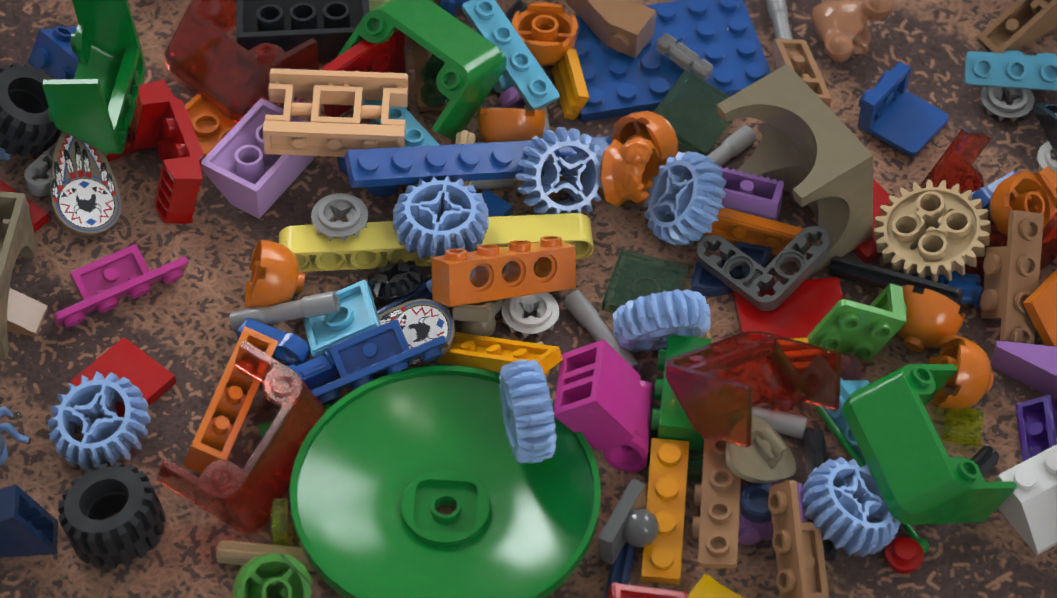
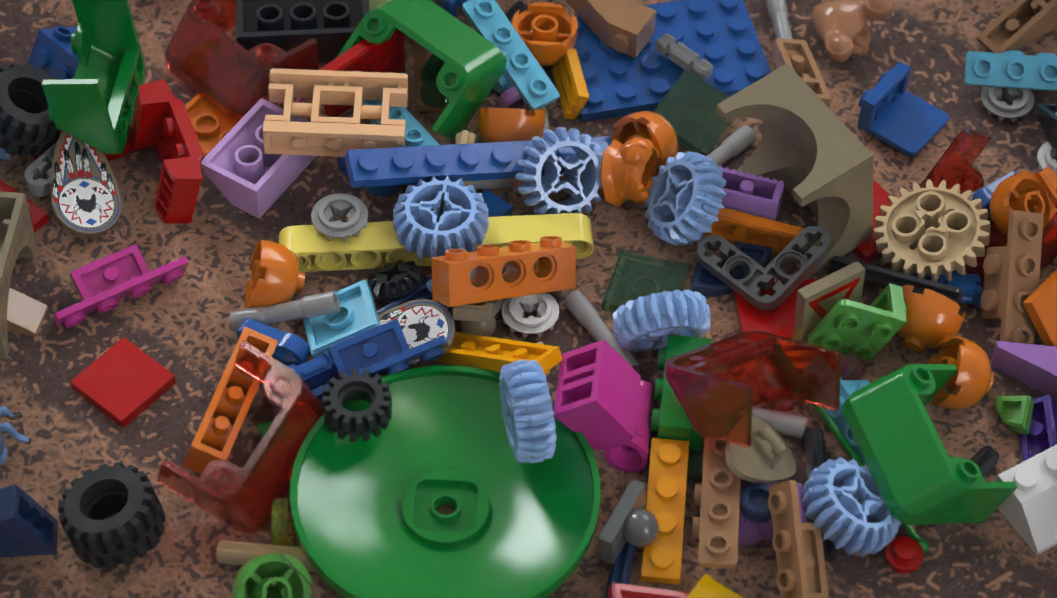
(104, 432): light blue gear -> none
(357, 388): none -> black tyre
(820, 297): none -> dark tan tile
(963, 426): clear neon green tile -> none
(1015, 412): none -> bright green tile

